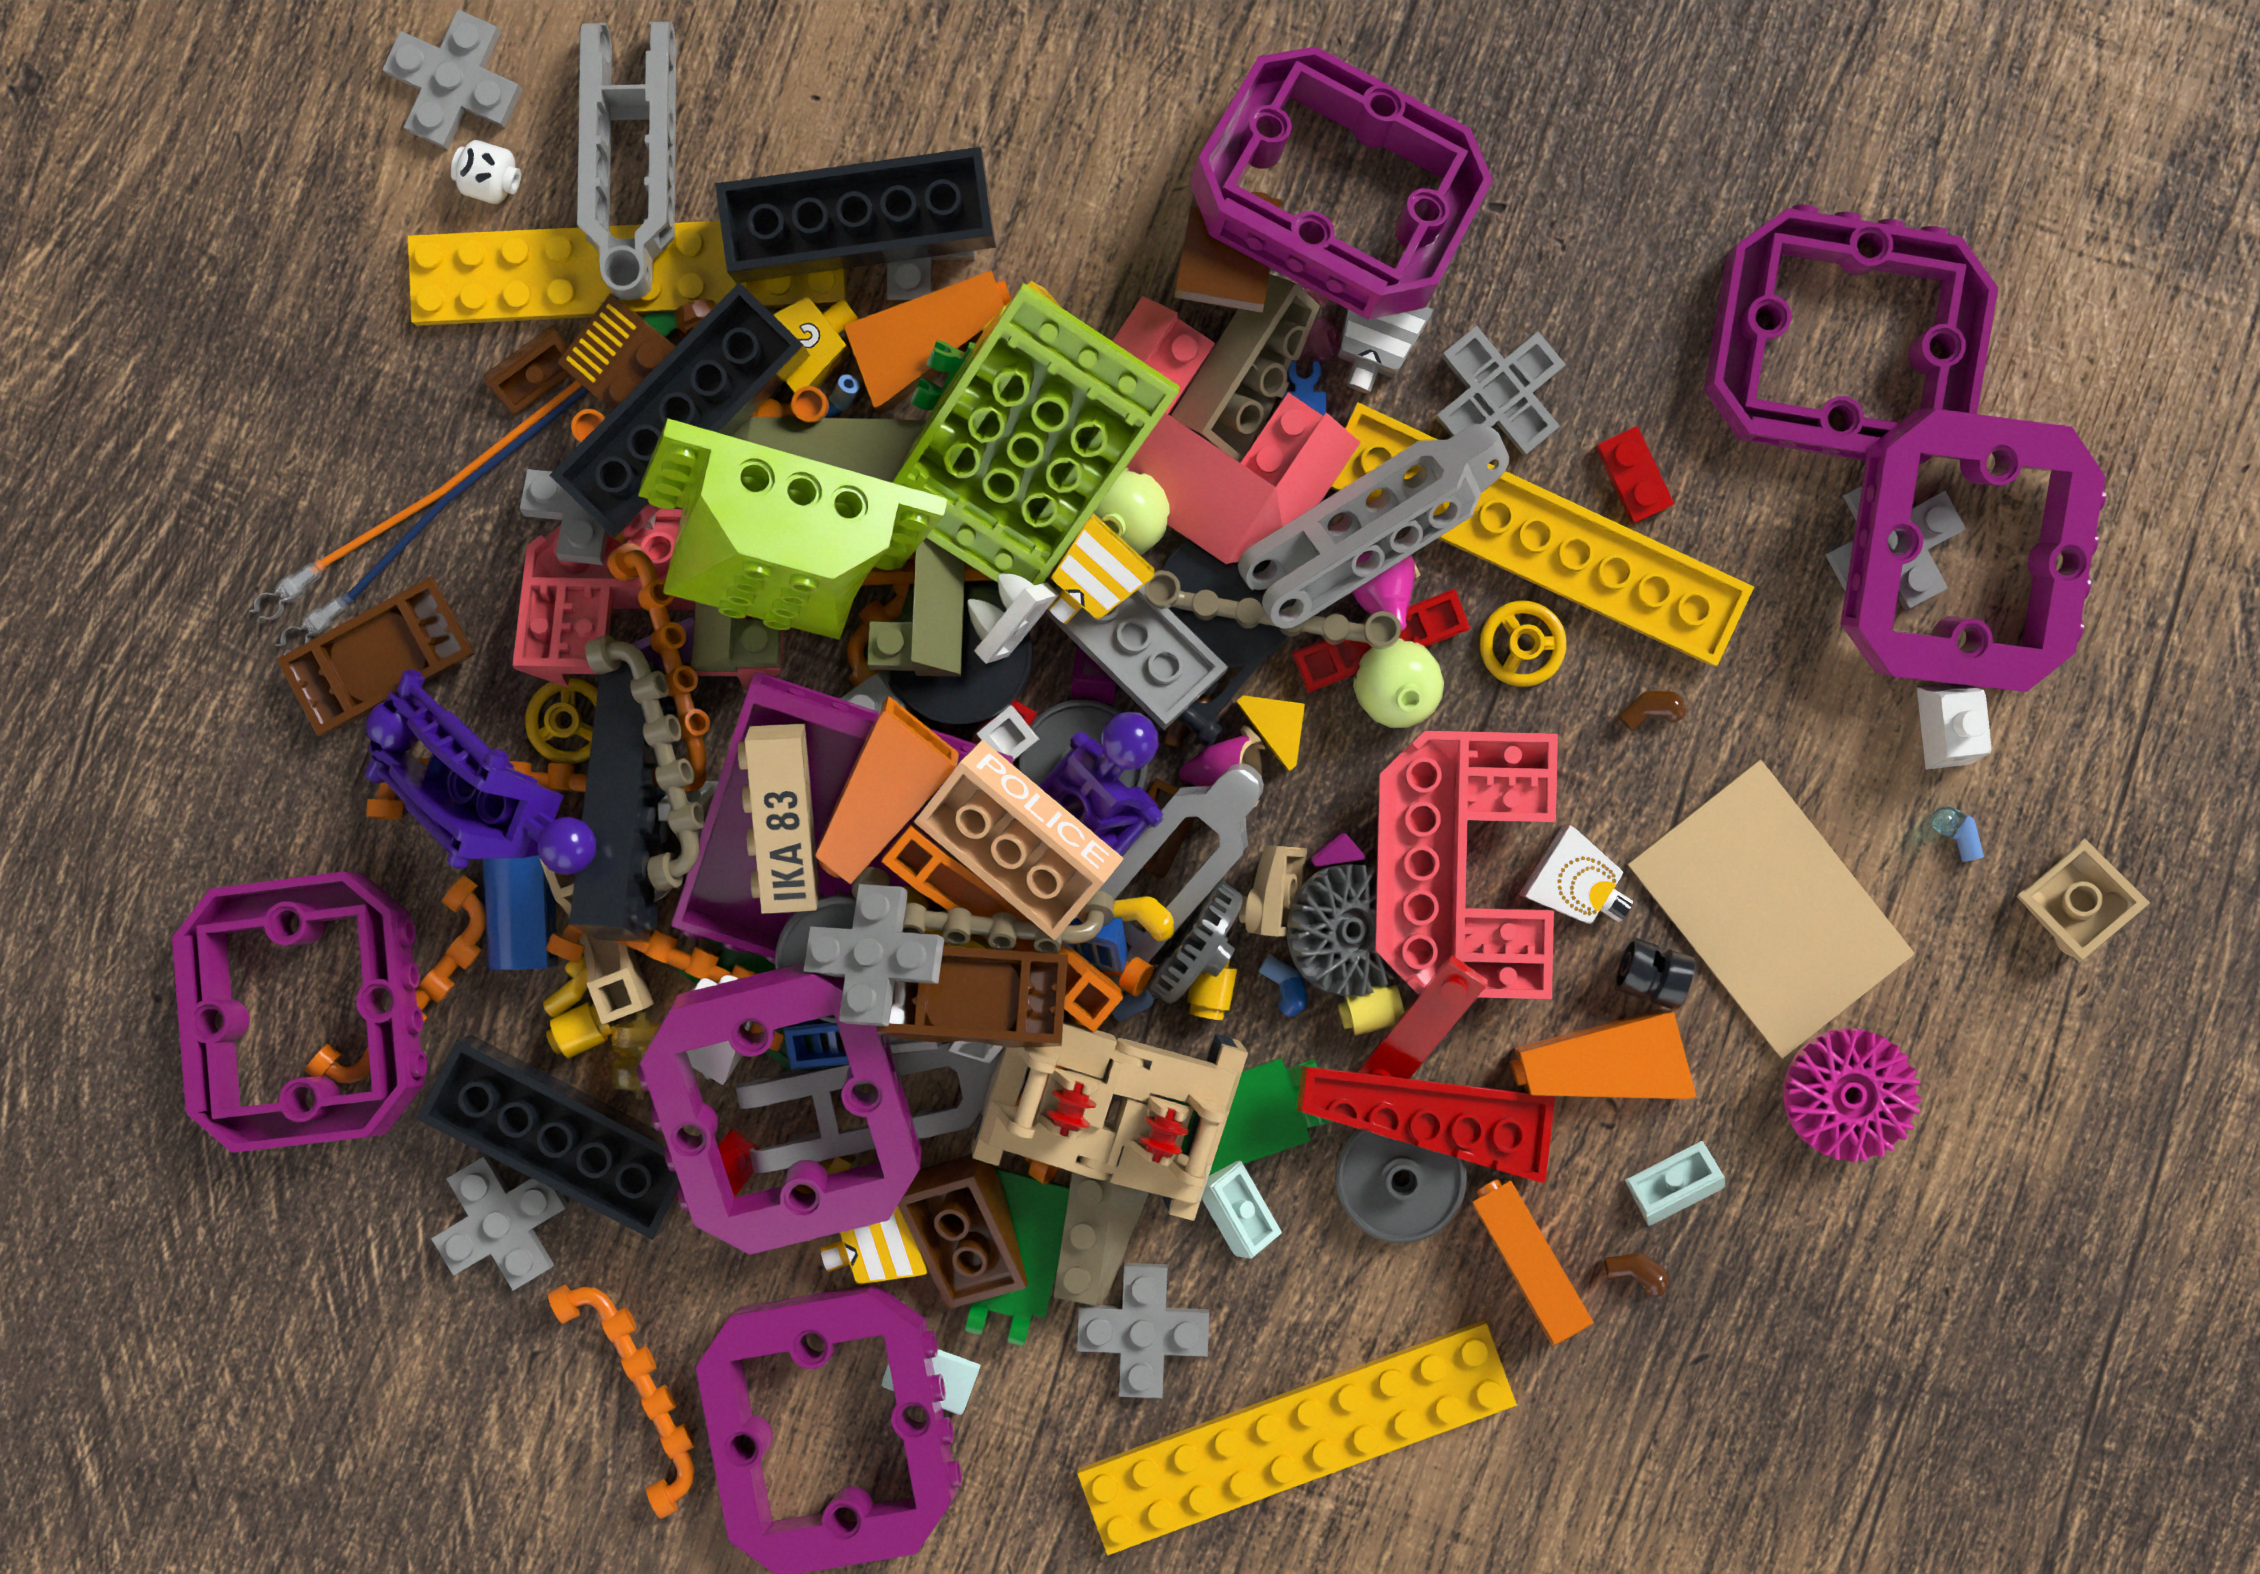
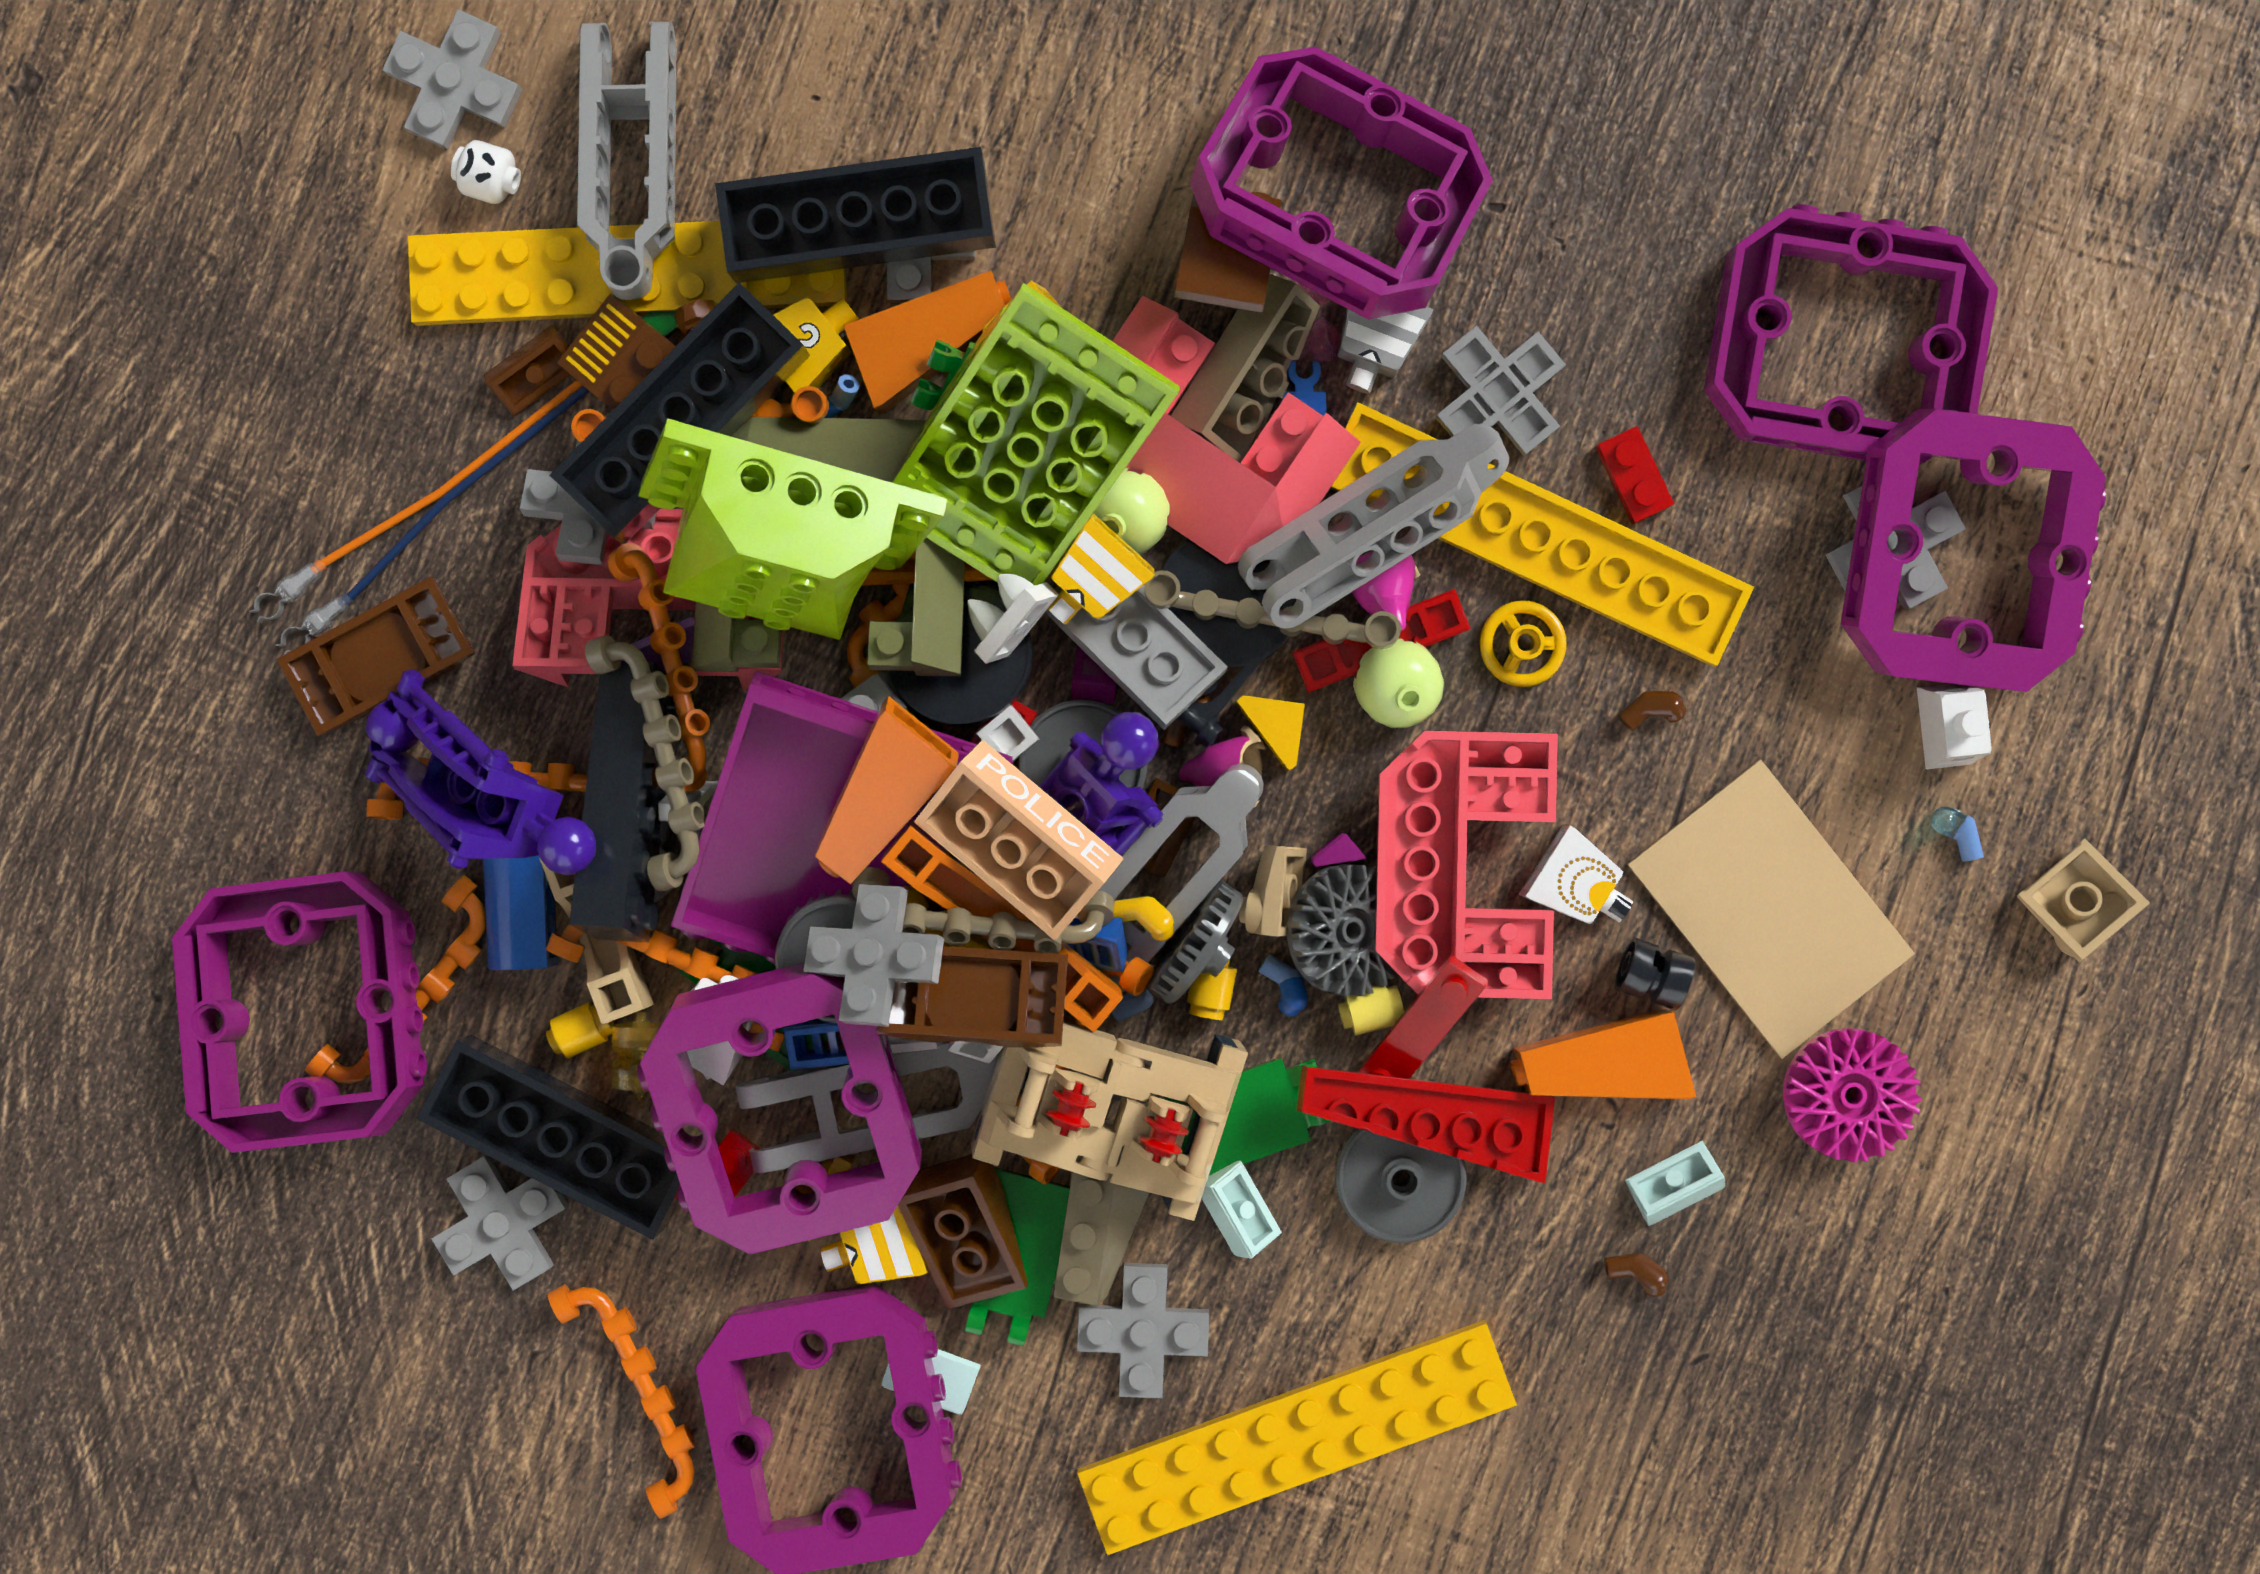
(552, 720): yellow piece -> none
(570, 992): yellow arm -> none
(781, 818): tan brick -> none
(1531, 1262): orange slope -> none

